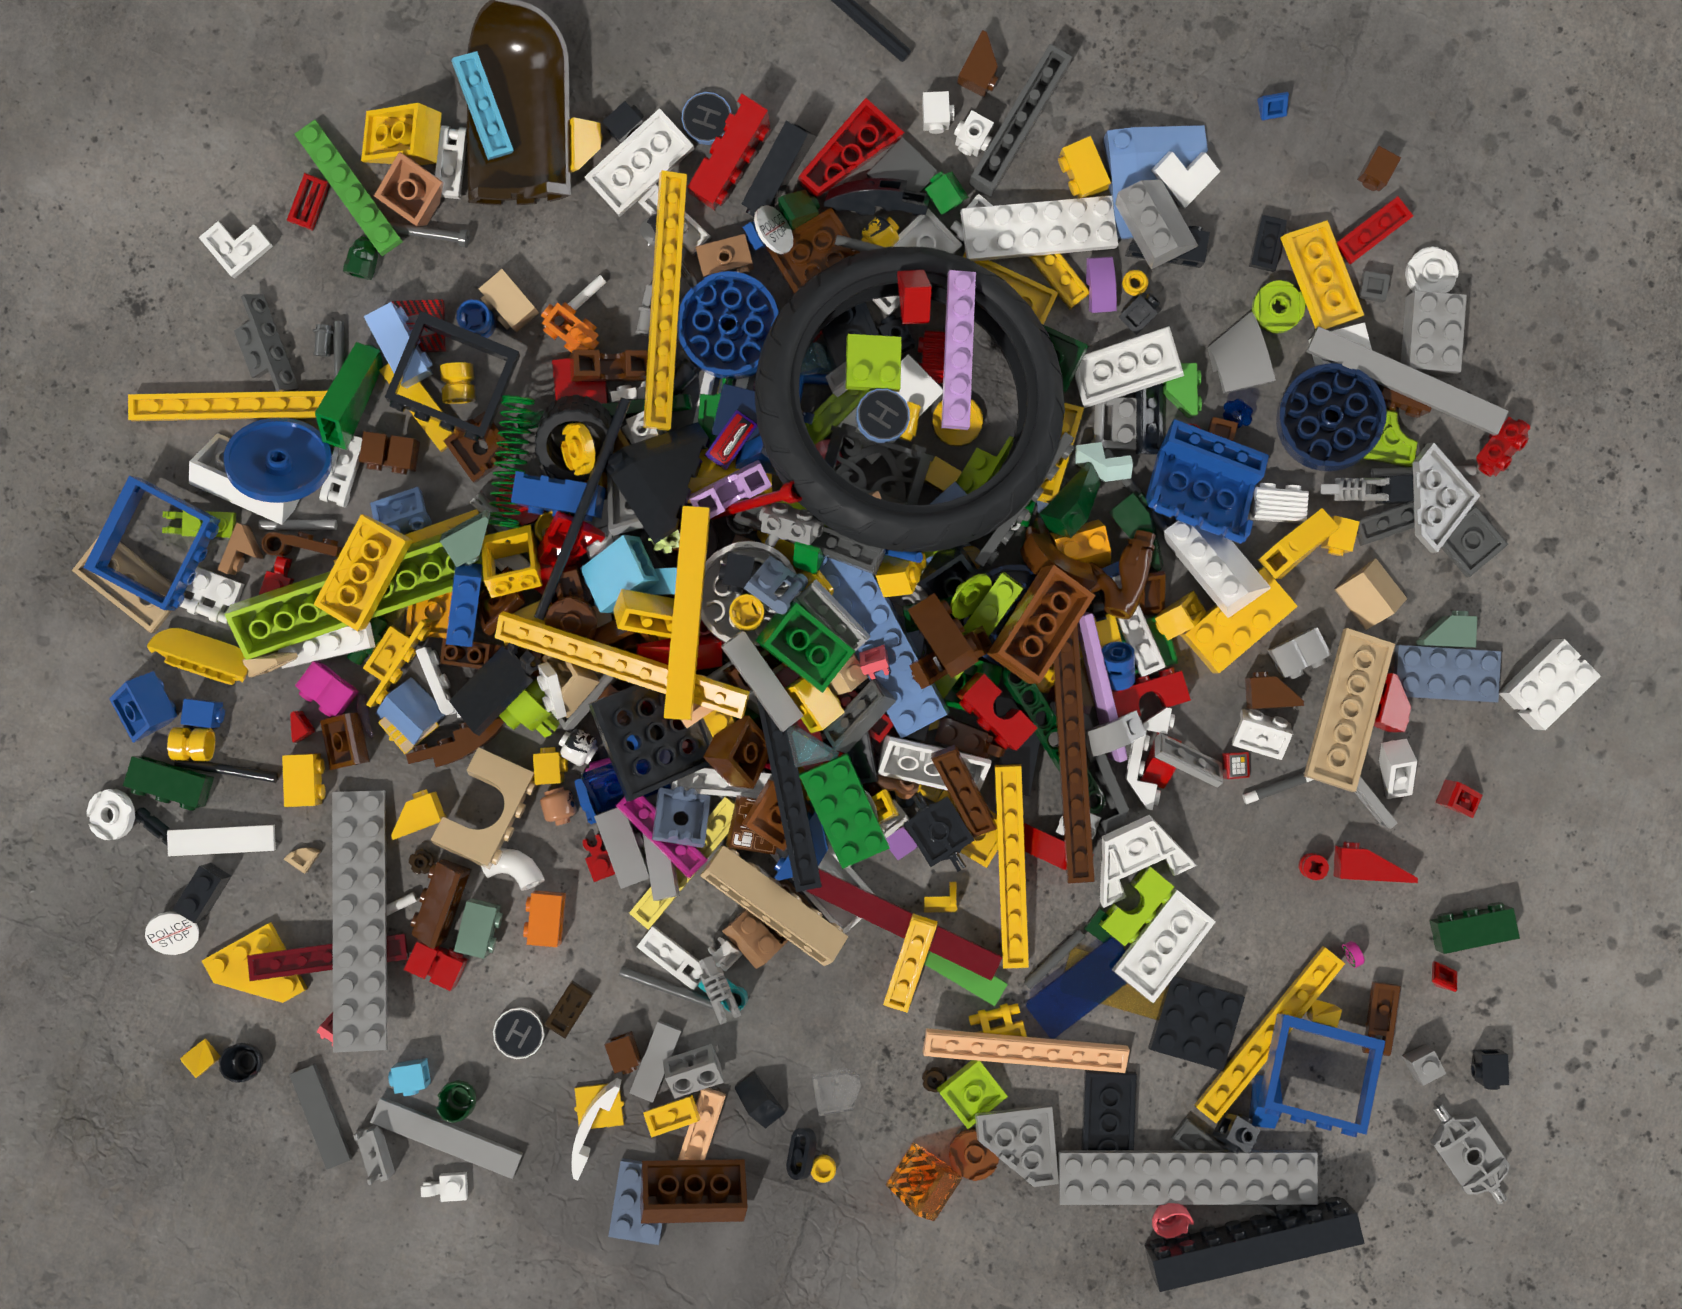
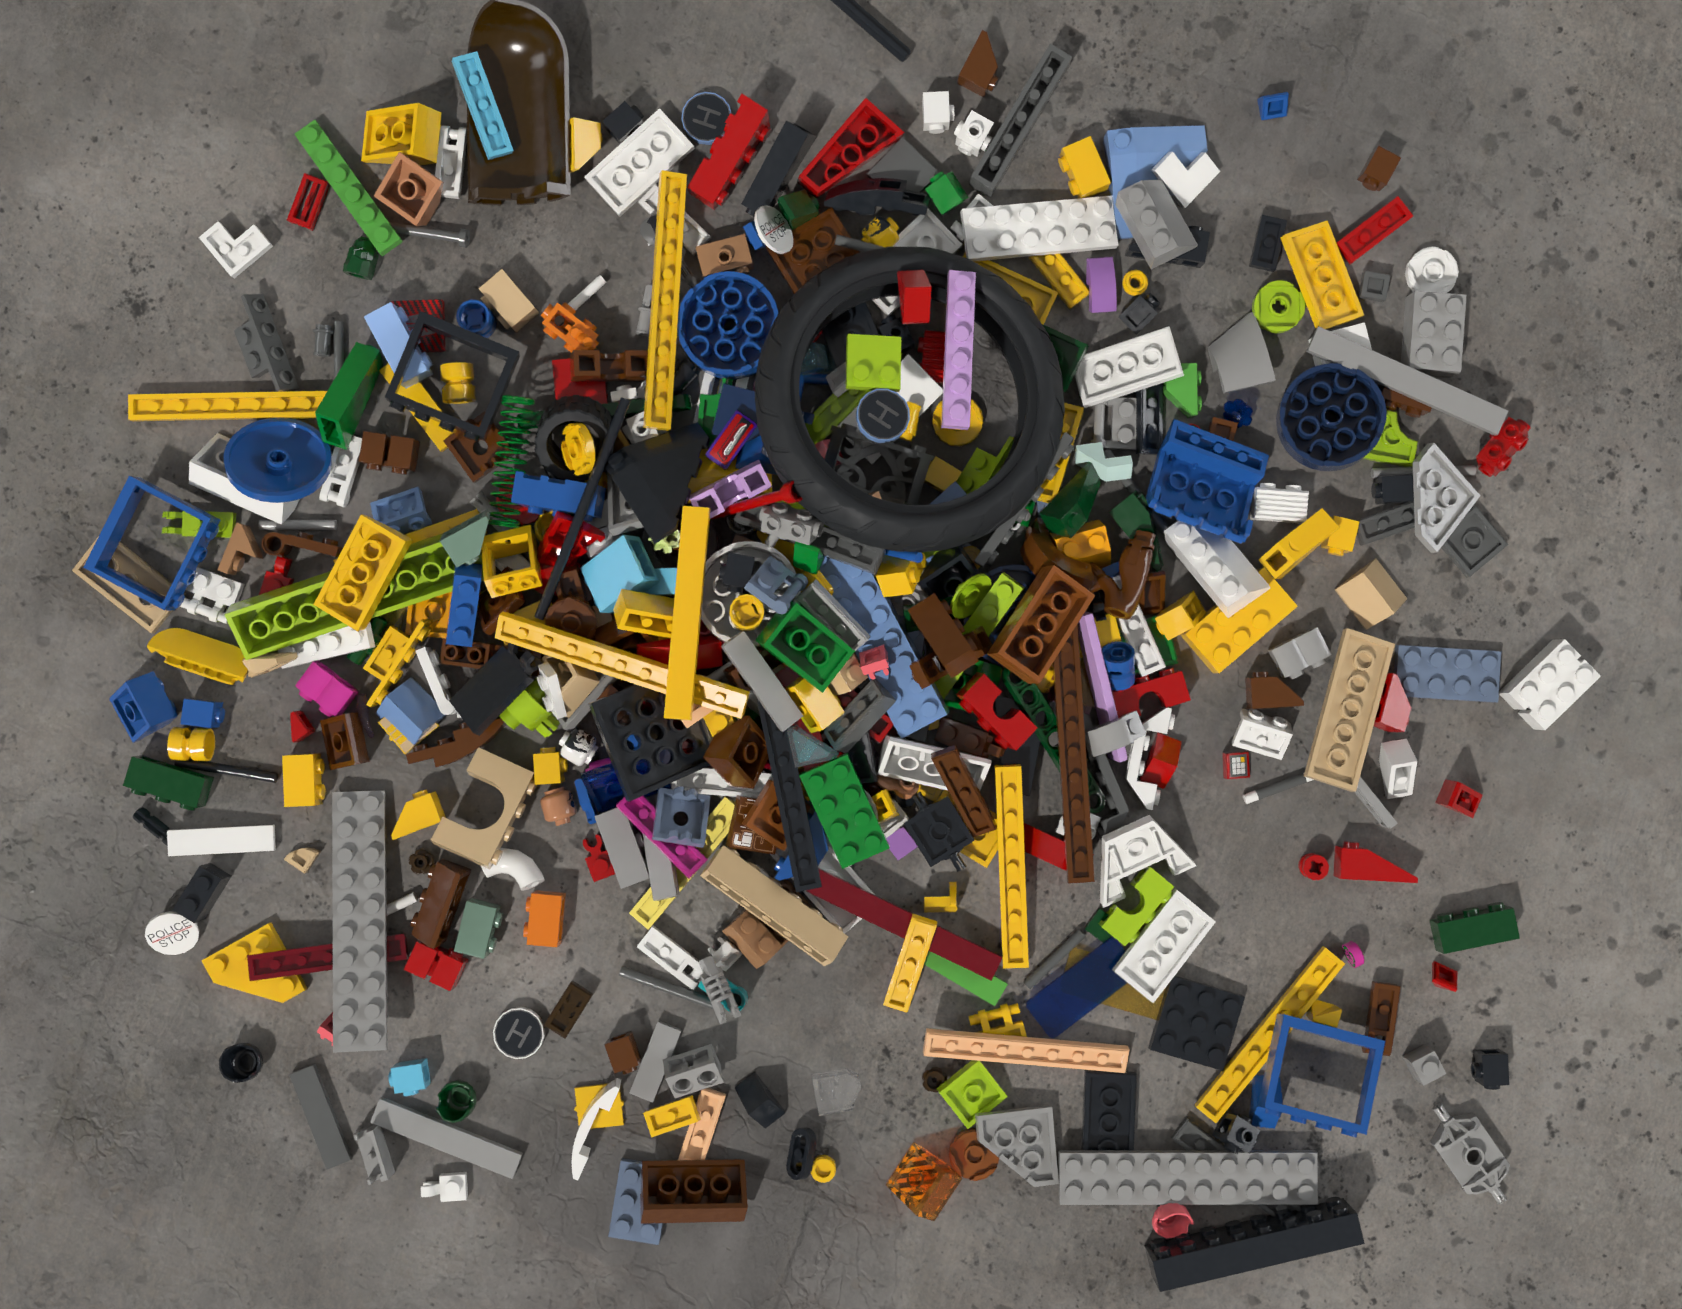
(122, 814): white tile -> none
(200, 1058): yellow slope -> none
(1188, 760): light grey tile -> none
(1355, 489): light grey hinge -> none
(1451, 631): sand green slope -> none

